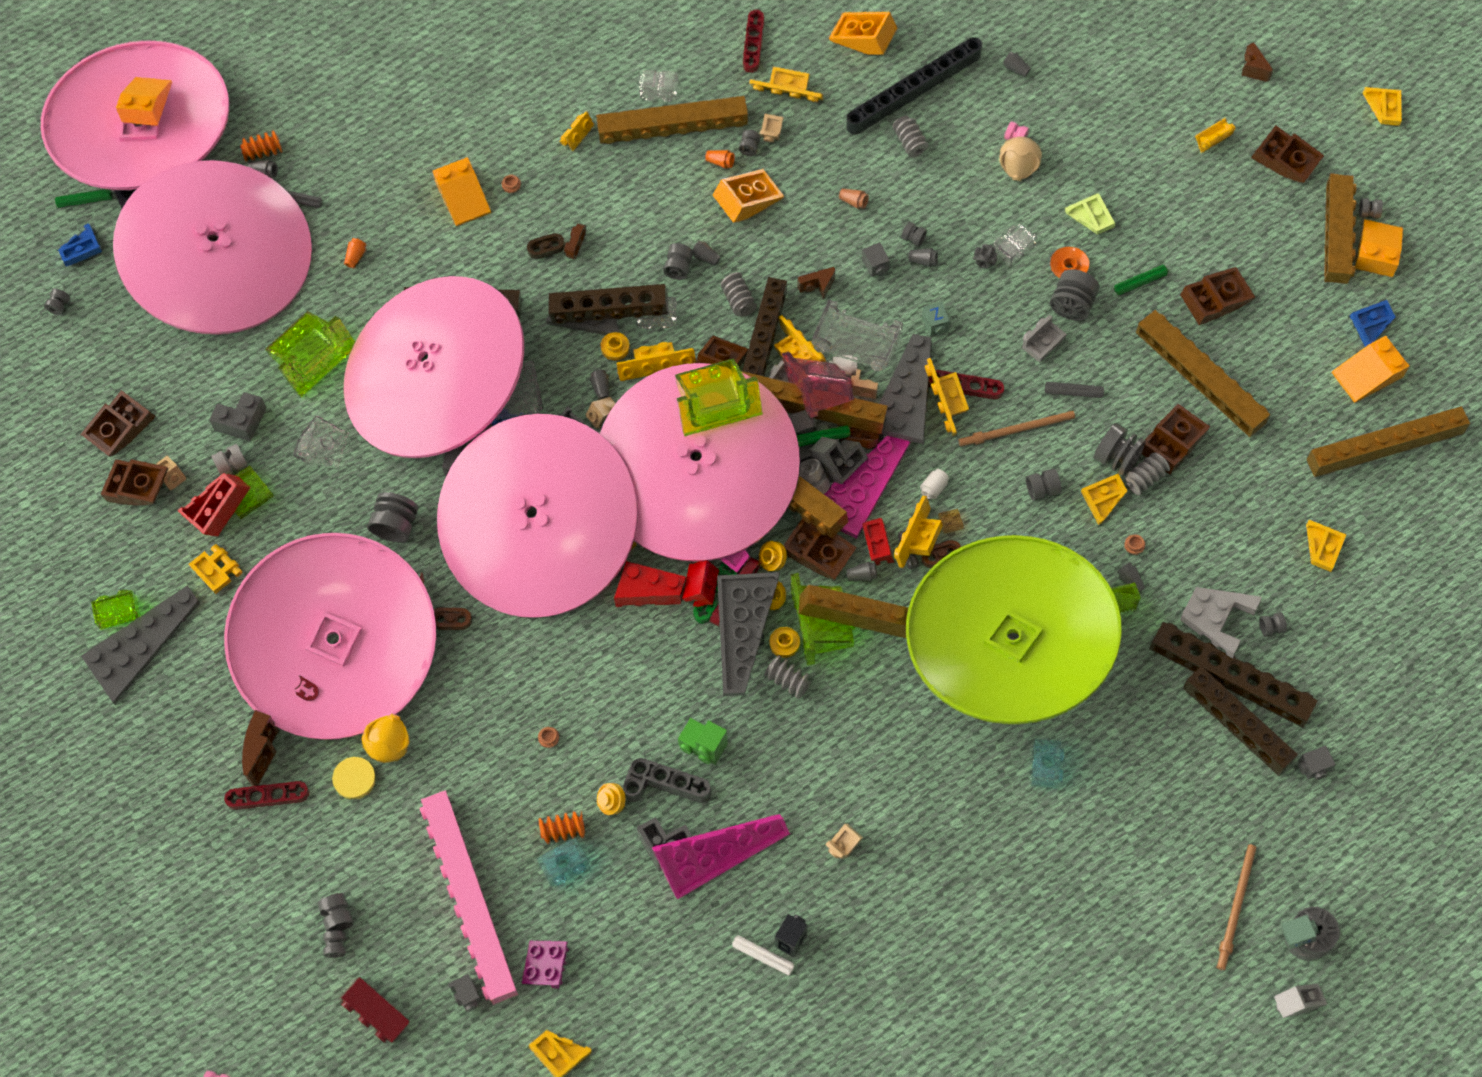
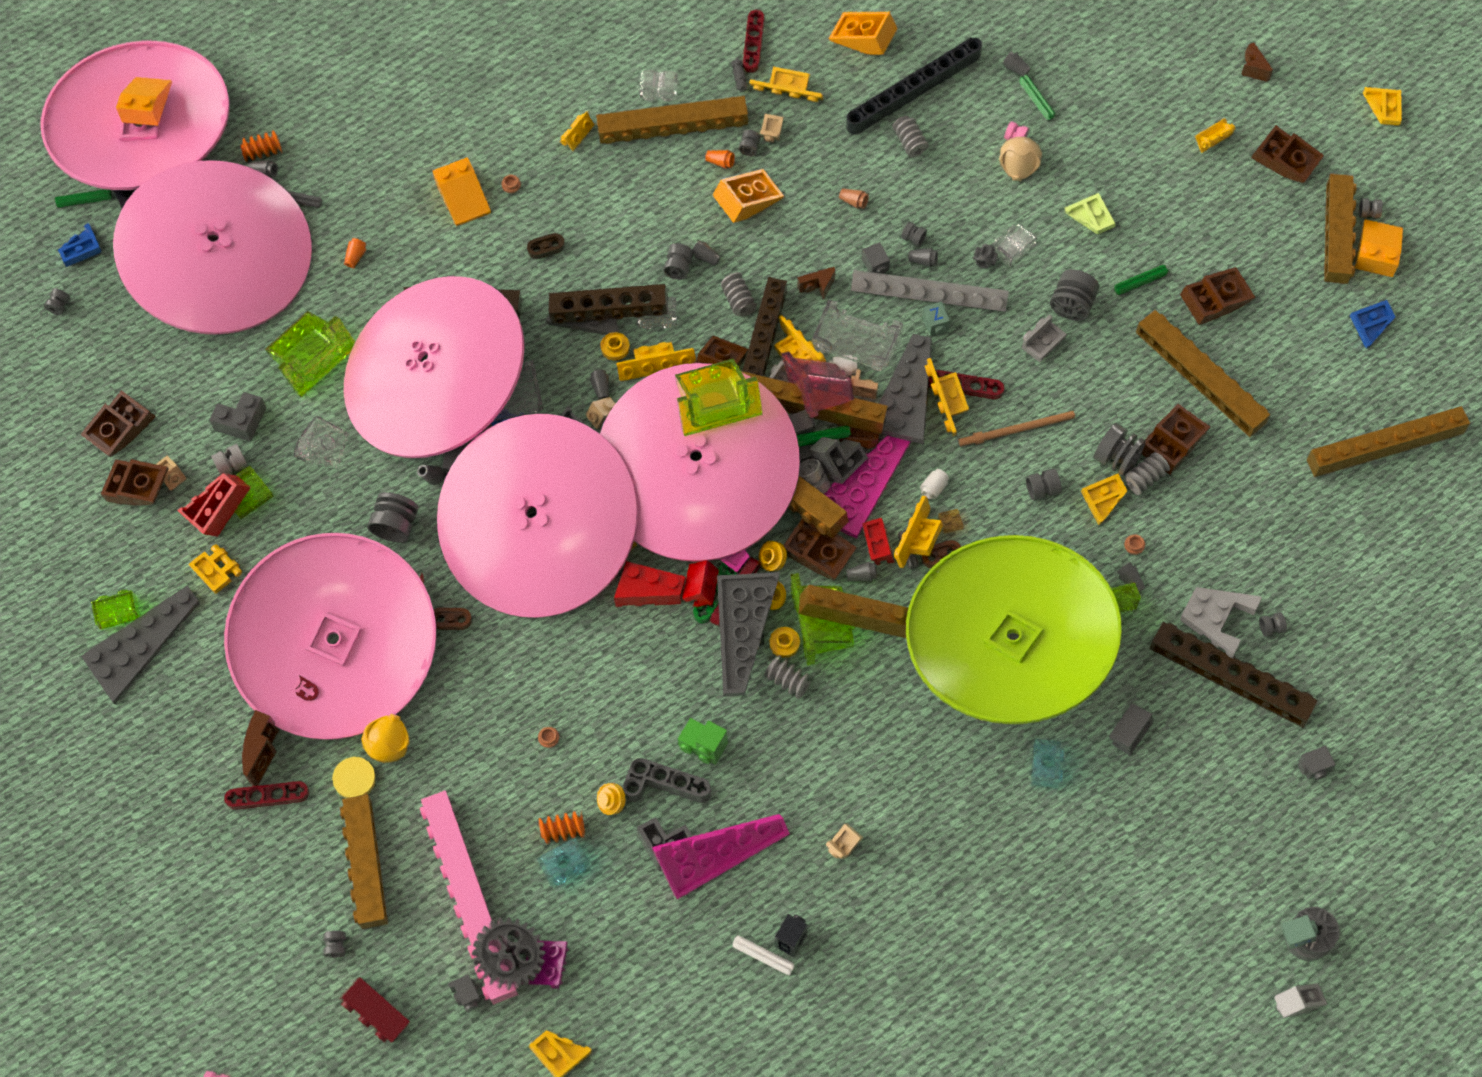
(335, 913): dark grey wheel -> none
(364, 862): none -> pearl gold brick
(431, 474): none -> dark grey cone
(491, 961): none -> dark grey gear
(577, 236): reddish brown plate -> none
(739, 75): none -> dark grey axle
(929, 290): none -> light grey plate
(1037, 97): none -> axle
(1068, 257): orange dish -> none
(1074, 389): dark grey axle -> none
(1131, 729): none -> dark grey hinge
(1226, 946): medium nougat bar -> none
(1240, 721): dark brown brick -> none
(1324, 545): yellow wing -> none
(1371, 369): light orange slope -> none

